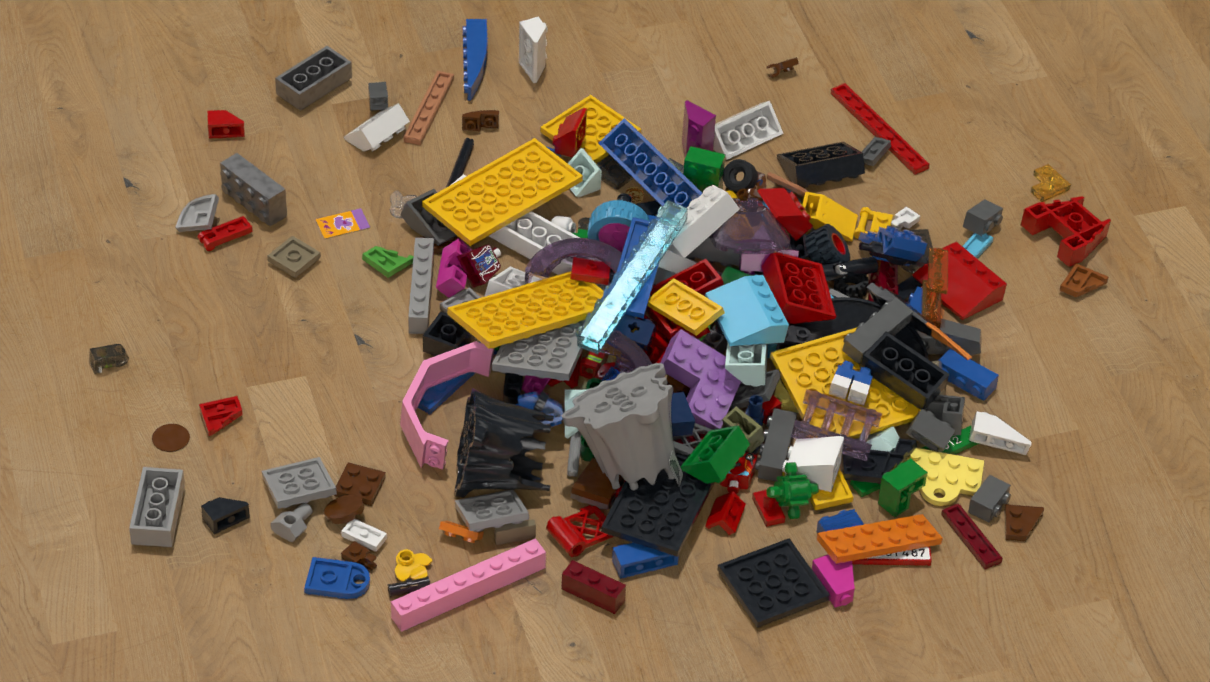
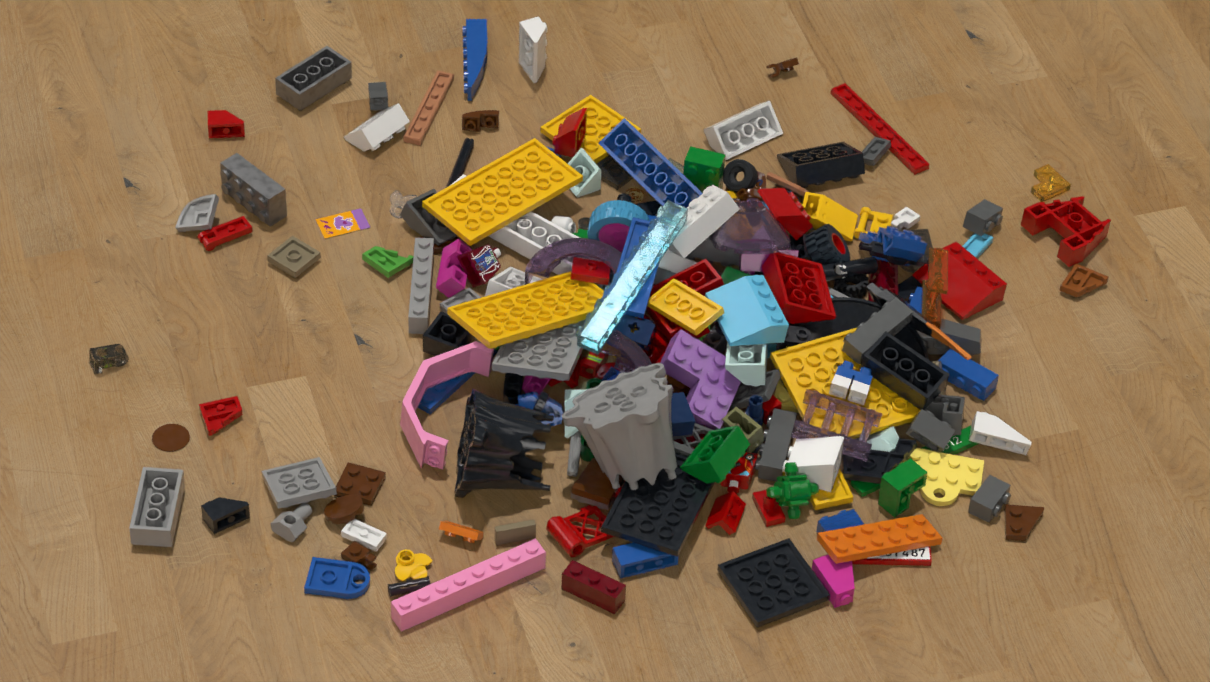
(491, 510): light grey plate -> none
(675, 468): sticker -> none
(697, 128): magenta slope -> none
(971, 536): dark red tile -> none

